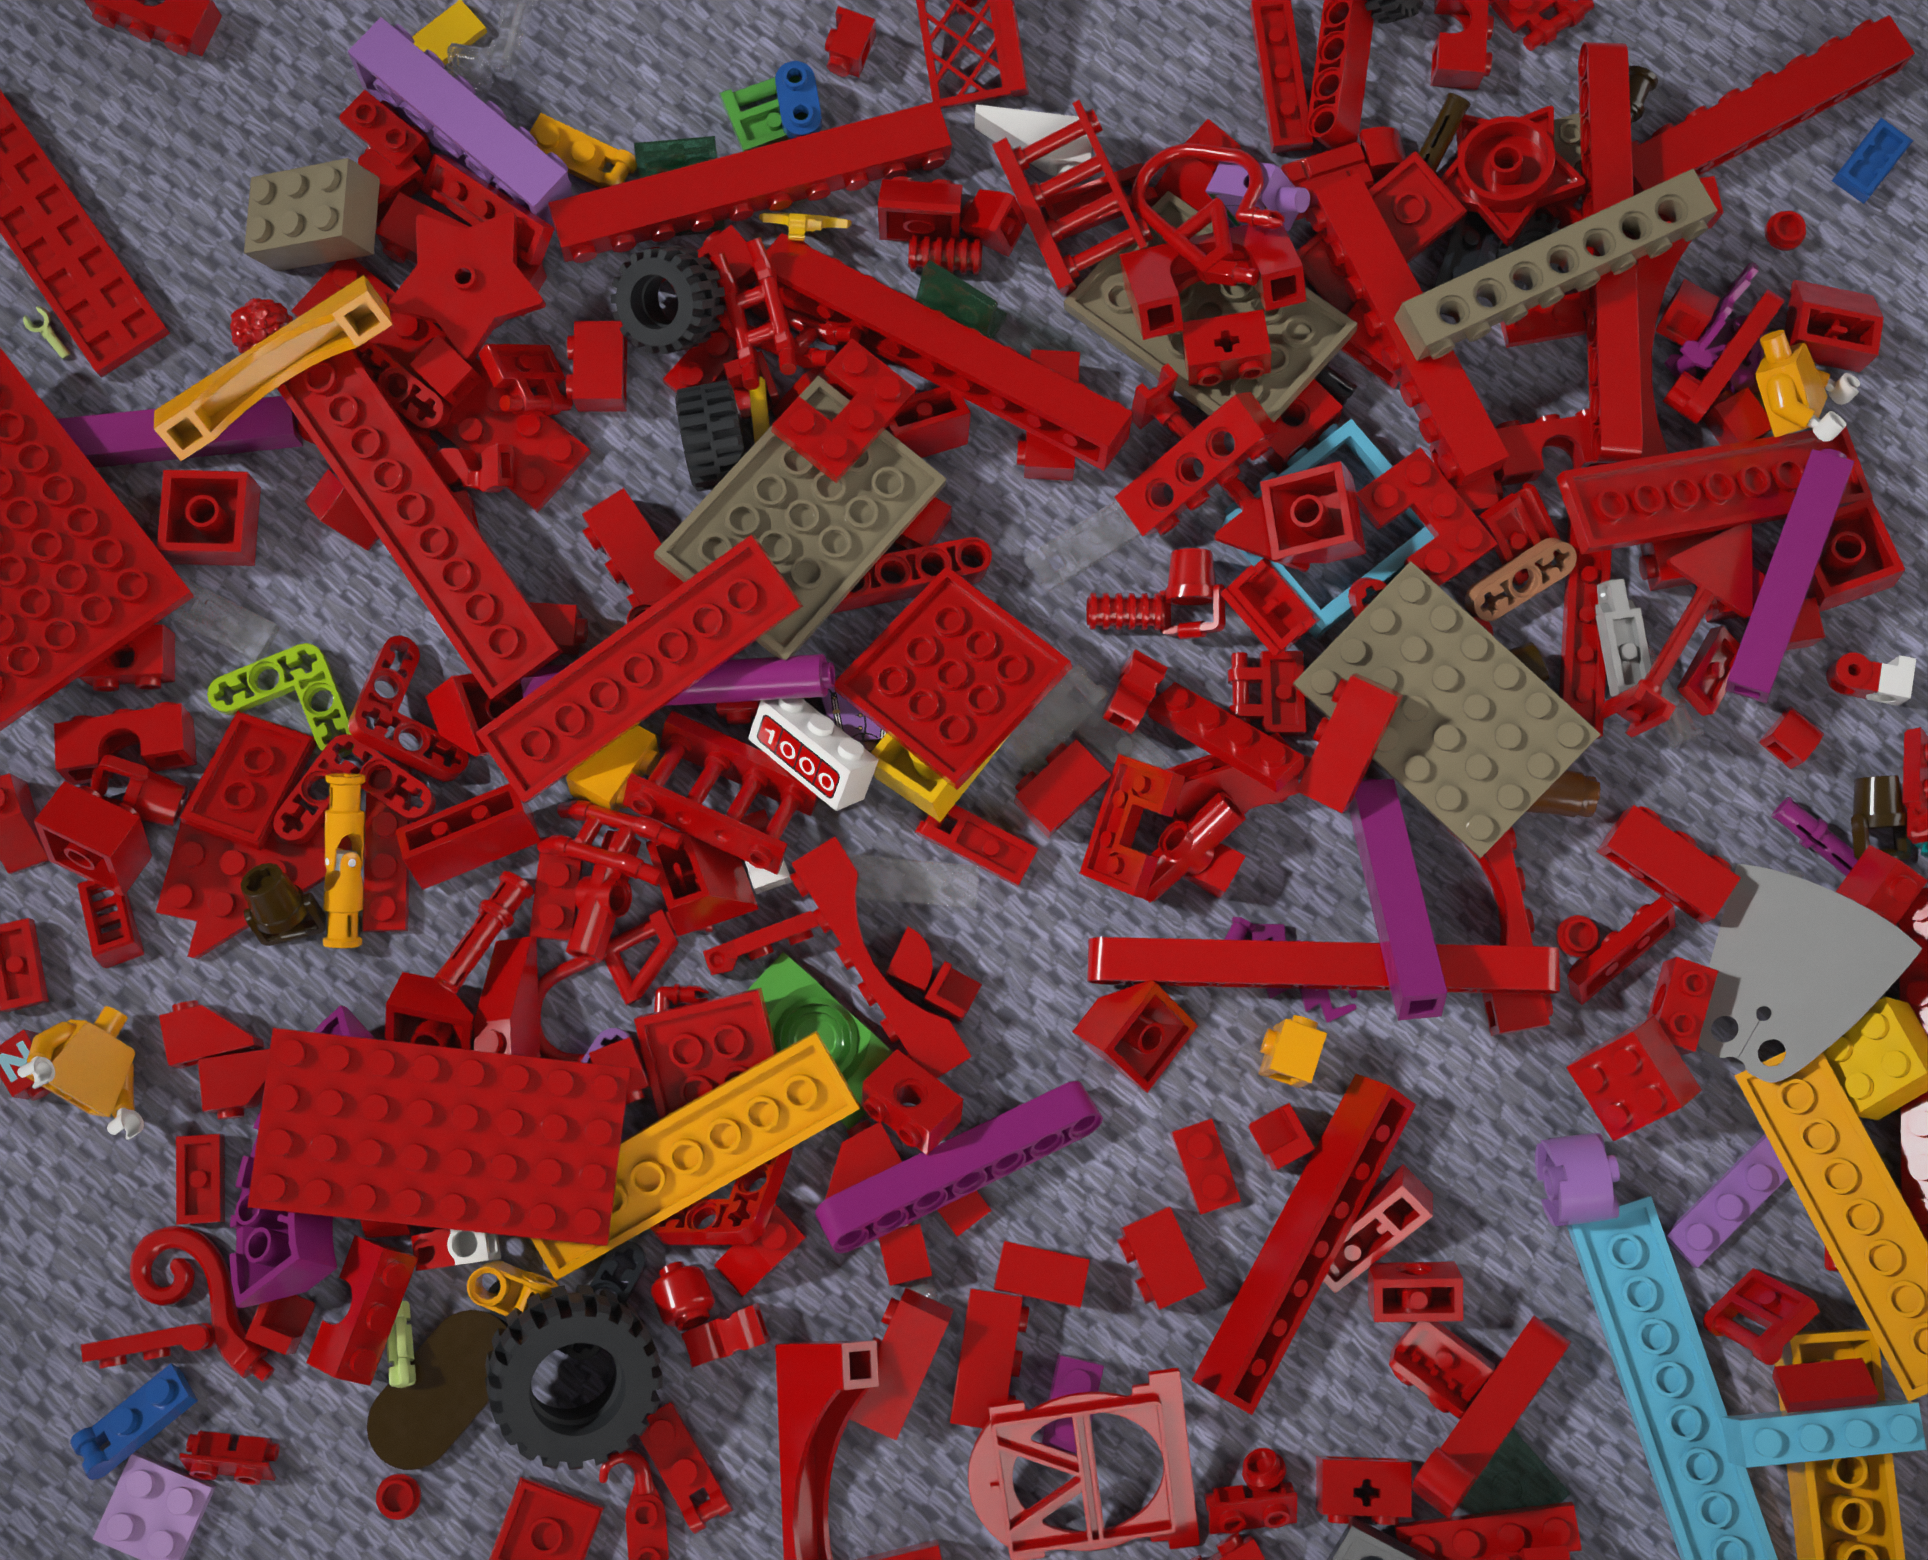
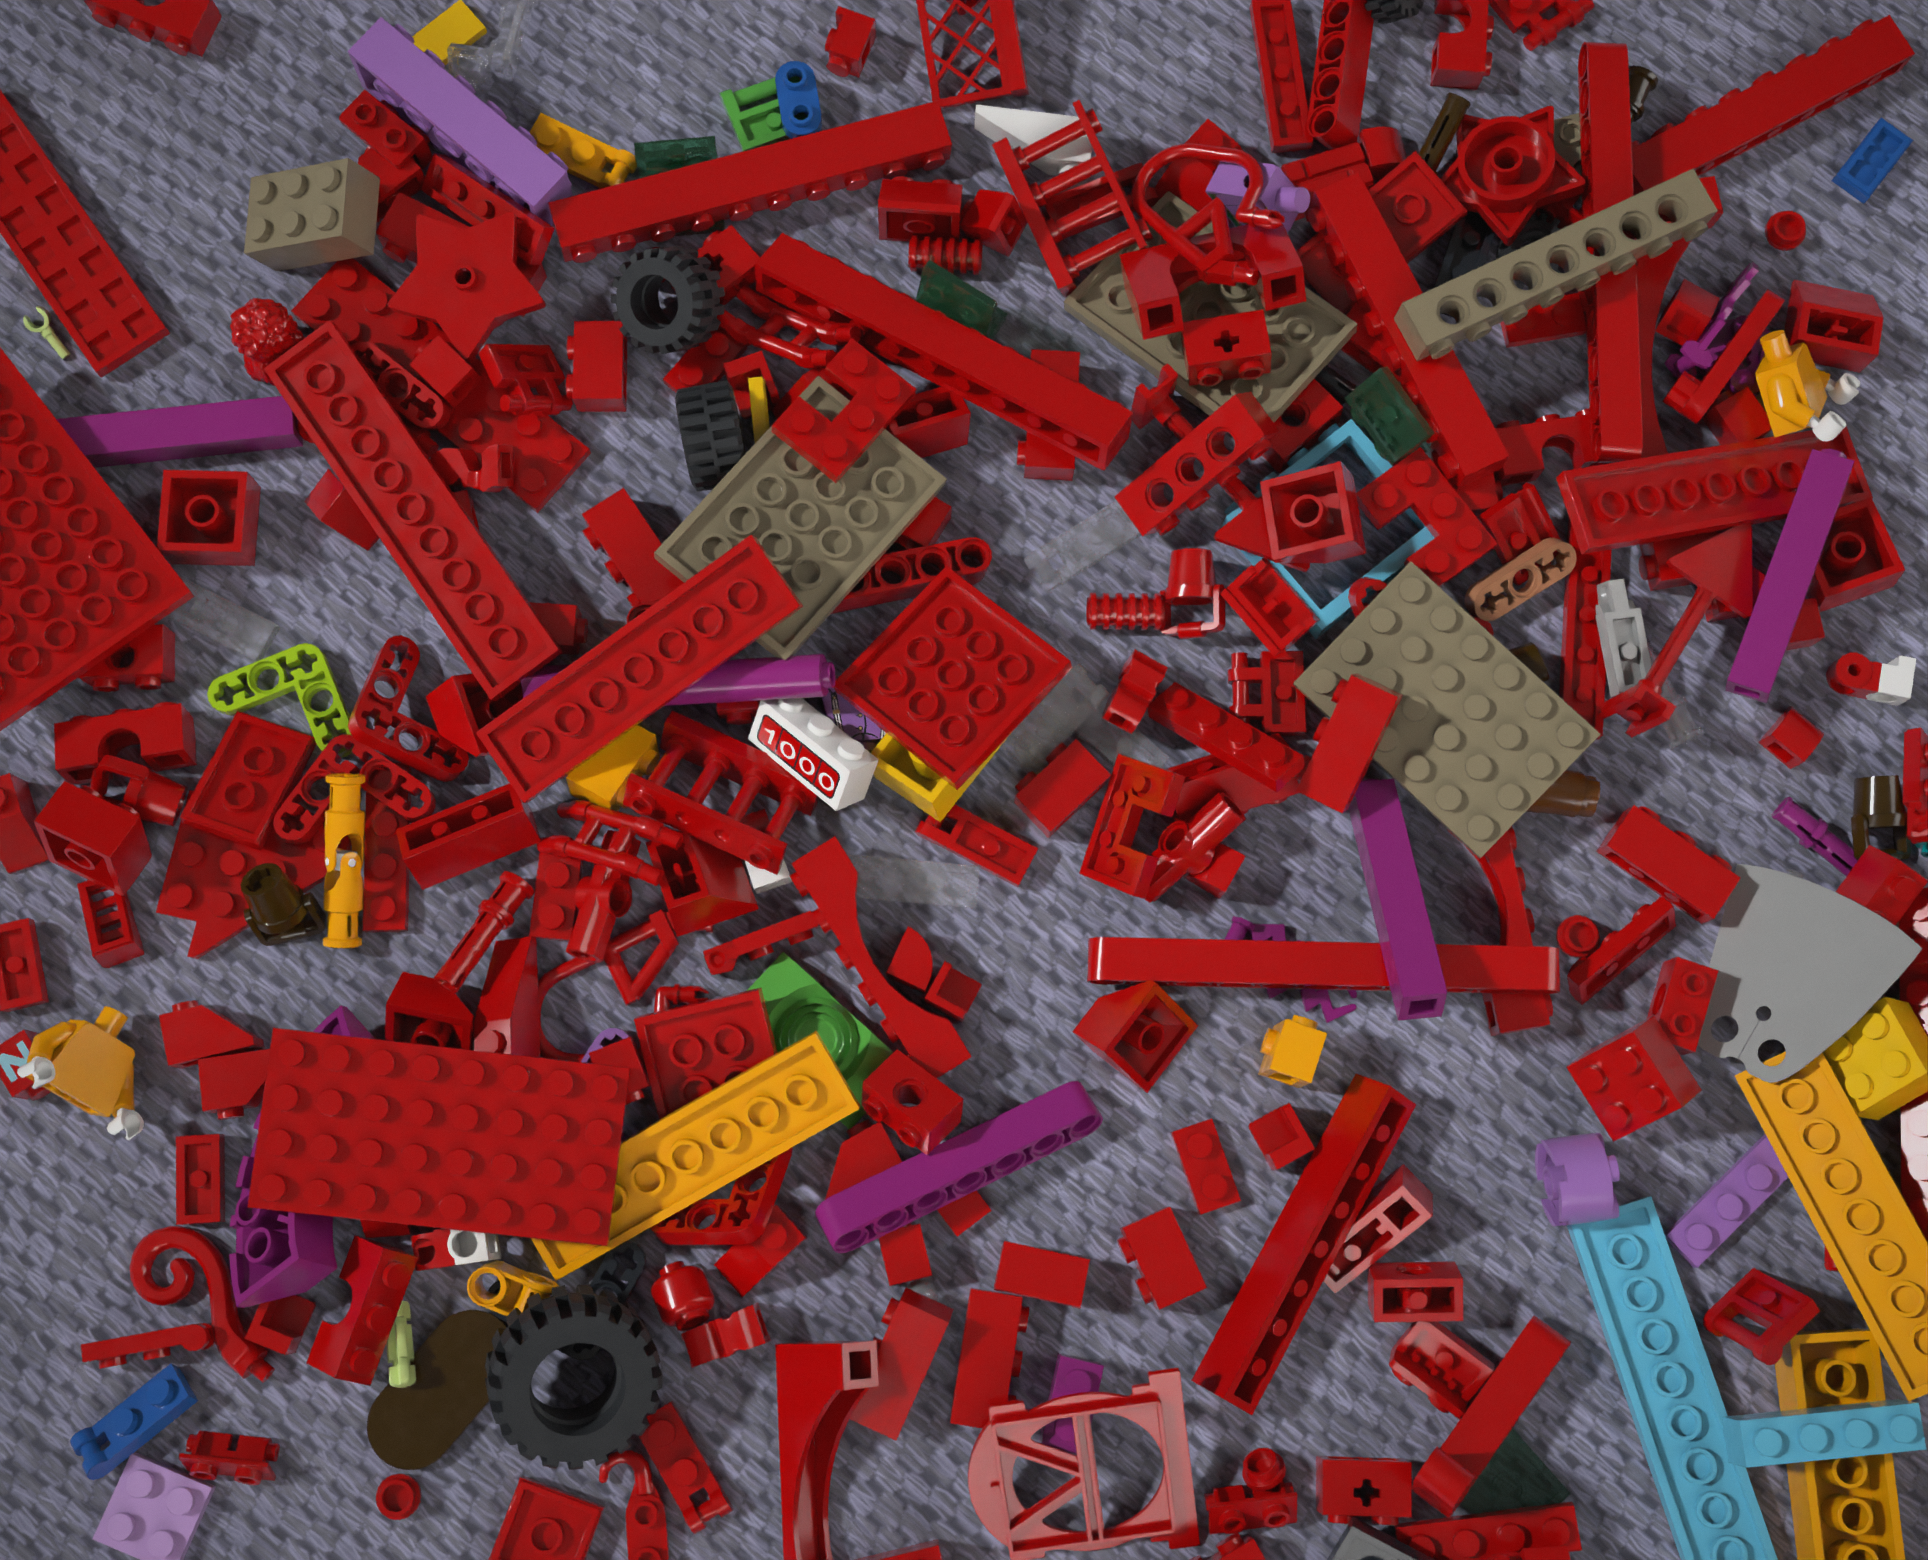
(220, 398): light orange arch -> none
(736, 304): red piece -> none
(802, 223): yellow piece -> none
(1389, 416): none -> clear green bracket
(1708, 673): red plate -> none
(1825, 1385): red tile -> none

